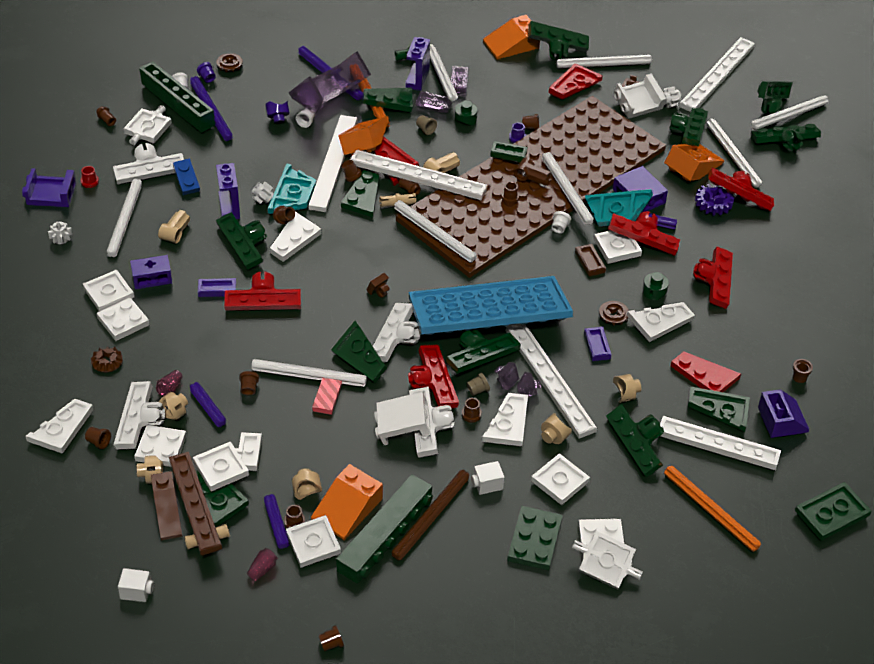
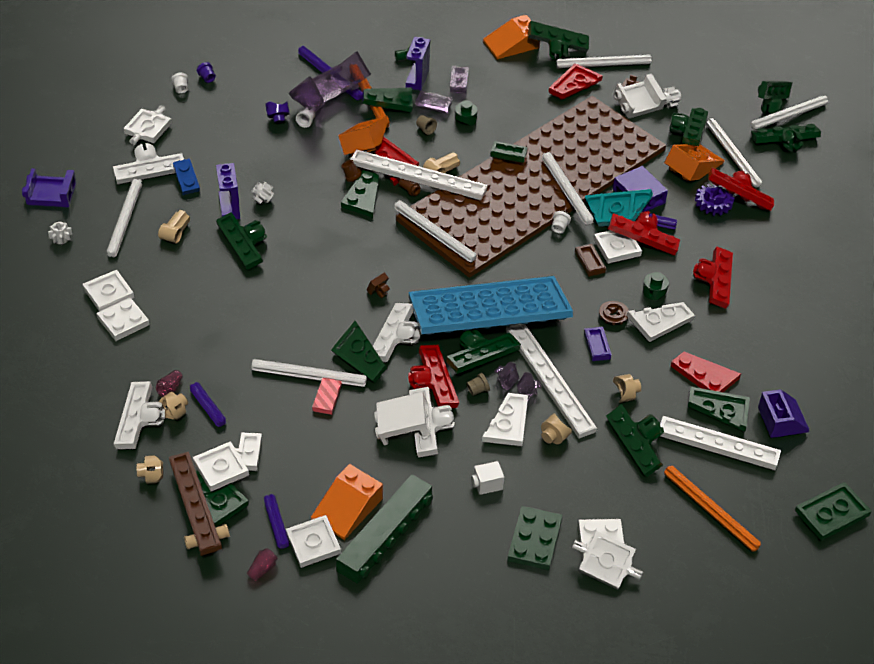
(63, 427): white wing -> none
(89, 177): red piece -> none
(99, 437): reddish brown piece -> none
(103, 113): reddish brown pin -> none
(104, 365): reddish brown gear -> none
(135, 585): white brick -> none
(151, 272): dark purple brick -> none
(161, 443): white plate -> none
(166, 505): reddish brown slope -> none
(177, 96): dark green brick -> none
(204, 96): dark purple axle -> none
(215, 287): dark purple tile -> none
(229, 58): reddish brown gear -> none
(248, 382): reddish brown piece -> none
(262, 296): red plate -> none
(279, 214): reddish brown piece -> none
(292, 190): teal wing -> none
(293, 516): reddish brown piece -> none
(294, 237): white wing -> none
(306, 483): tan piece -> none
(331, 167): white tile -> none
(331, 639): reddish brown piece -> none
(387, 201): tan pin -> none
(430, 515): reddish brown axle -> none
(442, 74): white axle -> none
(471, 410): reddish brown piece -> none
(510, 194): reddish brown piece -> none
(517, 132): dark purple piece -> none
(527, 170): reddish brown piece -> none
(531, 122): reddish brown piece -> none
(560, 479): white plate -> none
(717, 74): white tile -> none
(802, 369): reddish brown piece -> none

